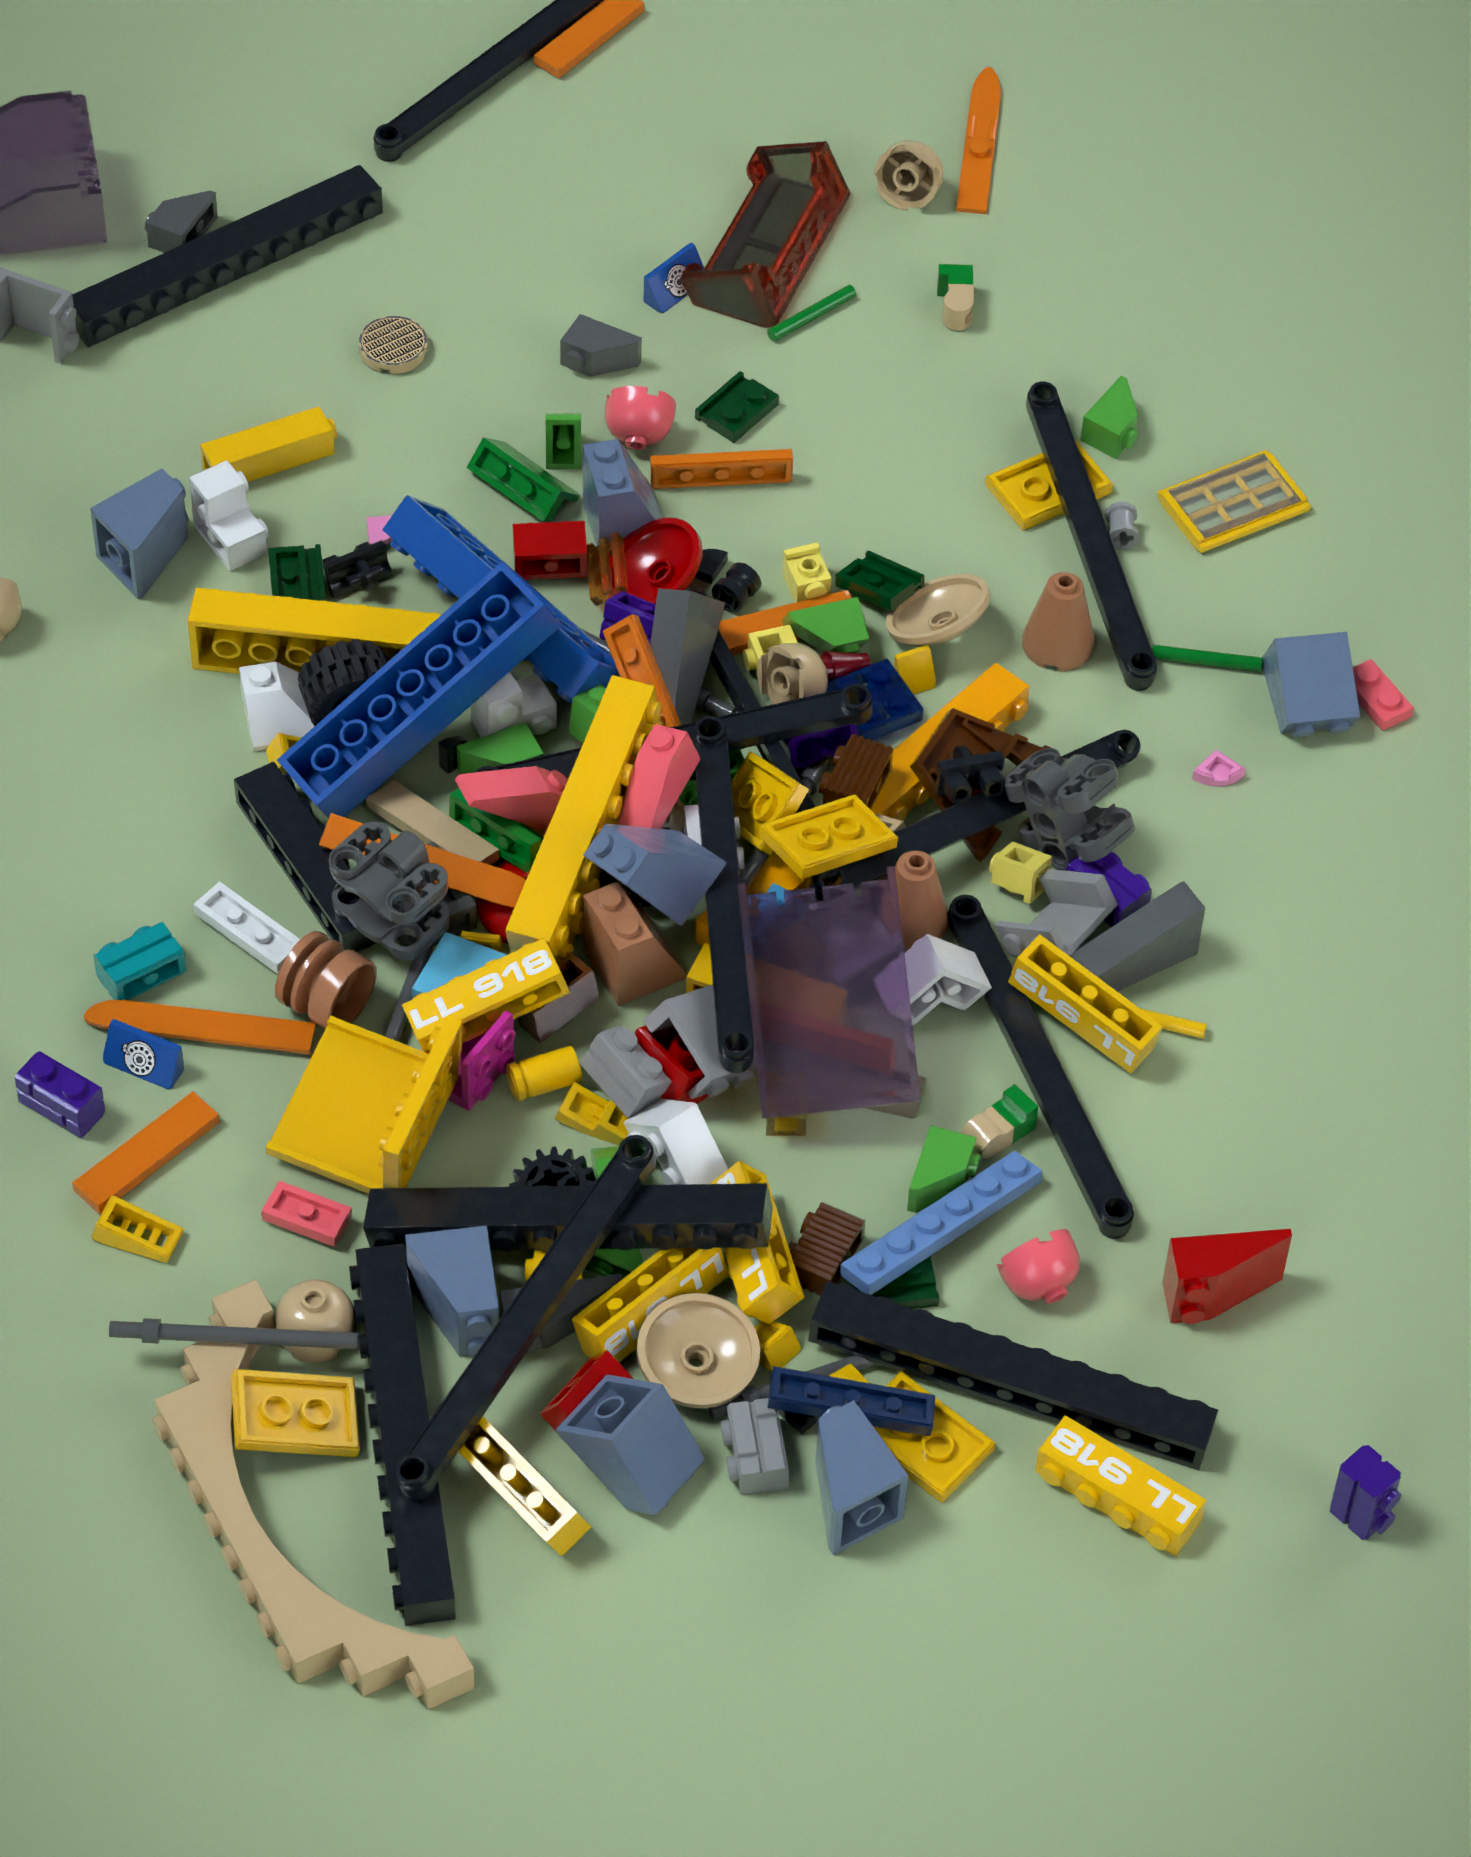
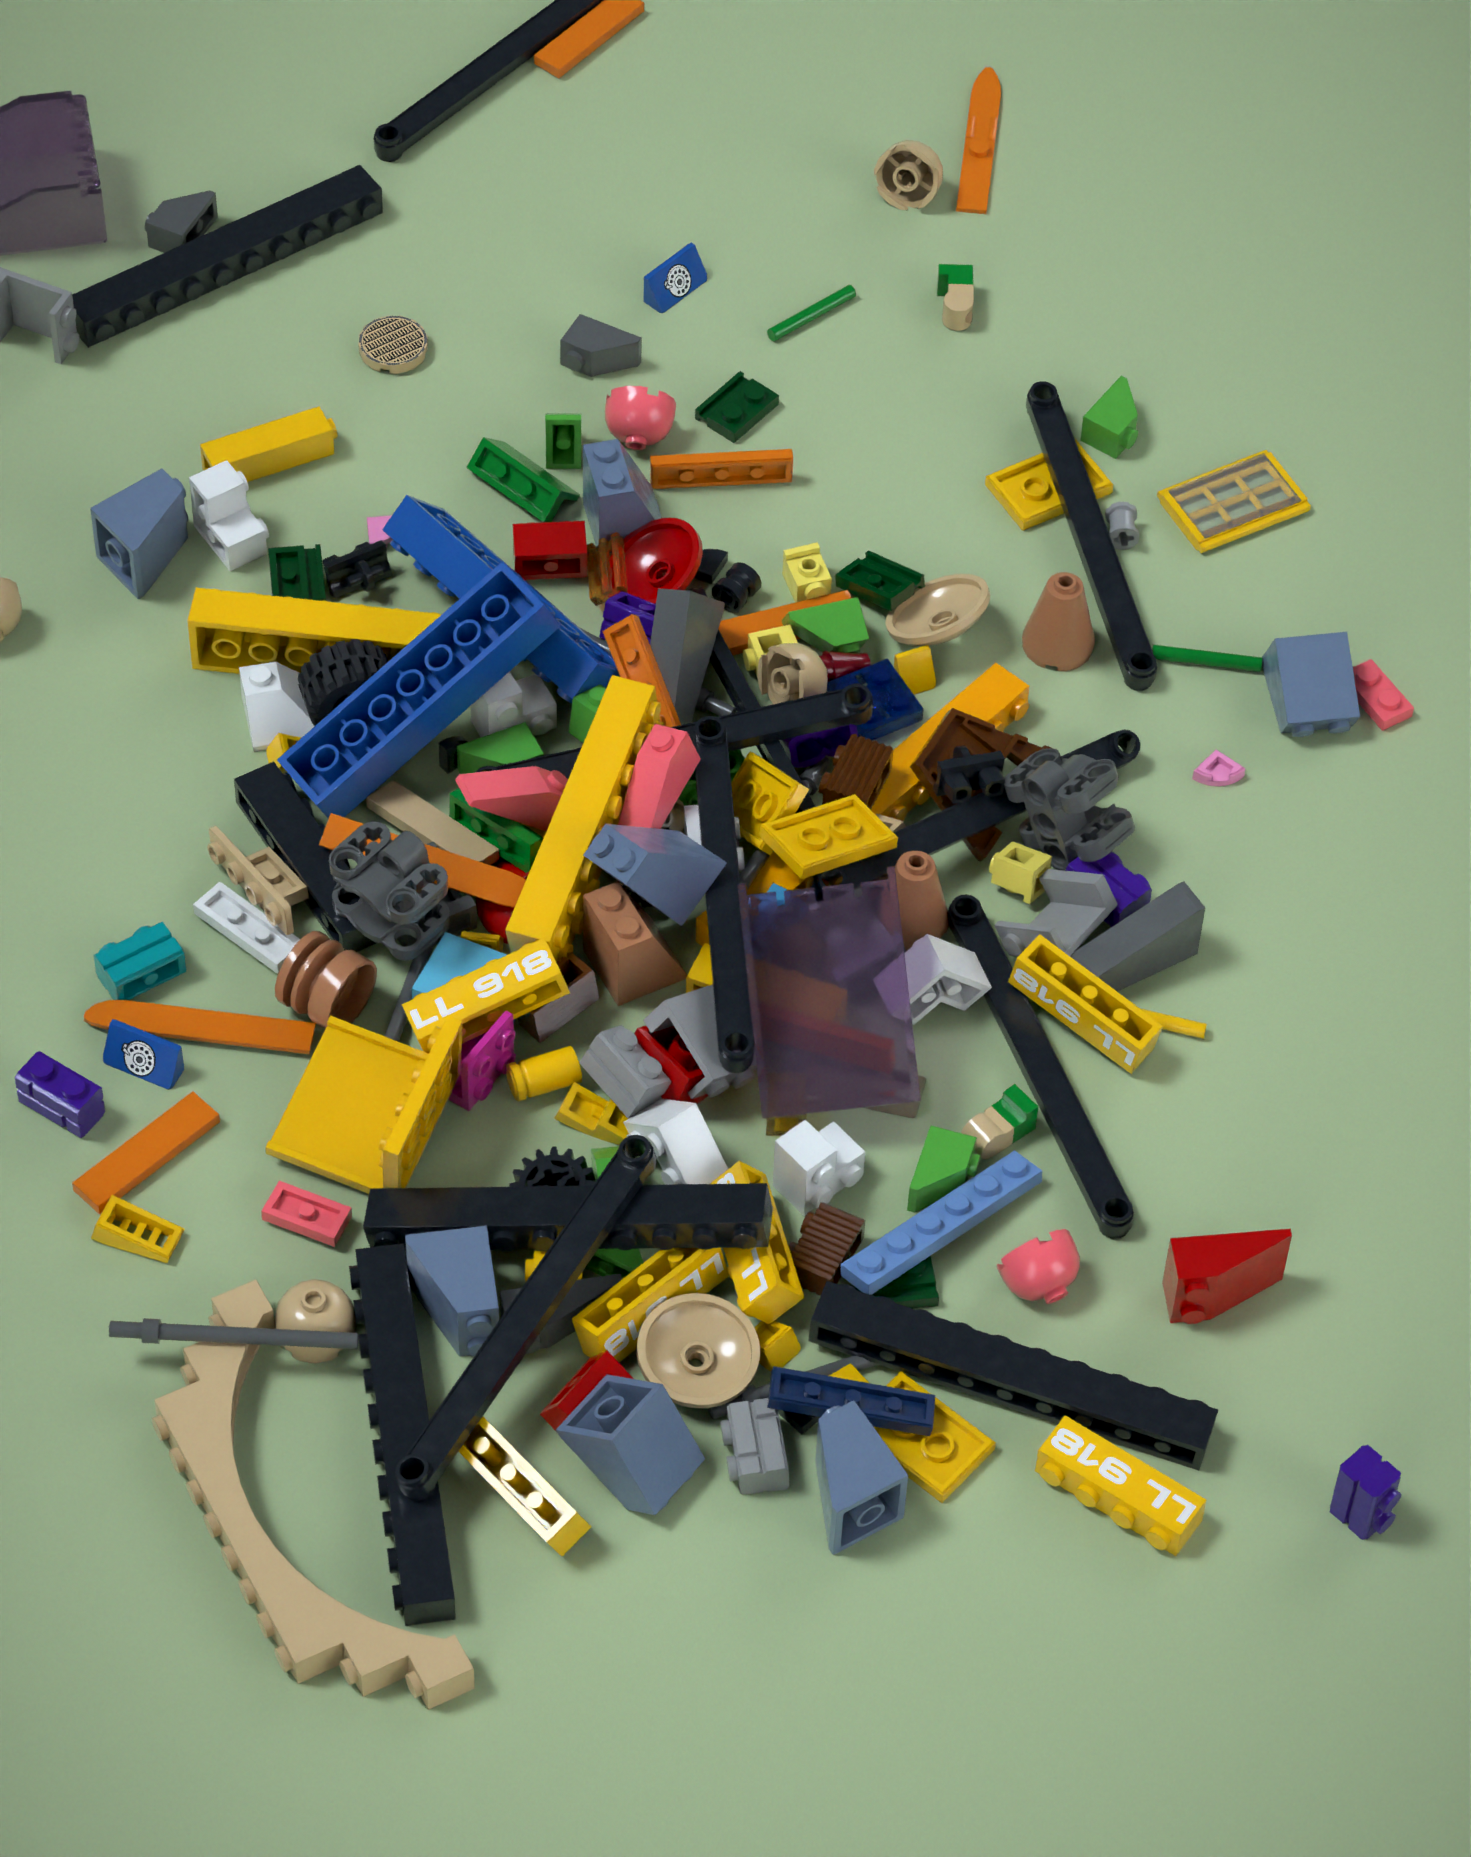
(262, 877): none -> tan bracket
(295, 1413): yellow tile -> none
(773, 234): windscreen -> none
(815, 1164): none -> white brick

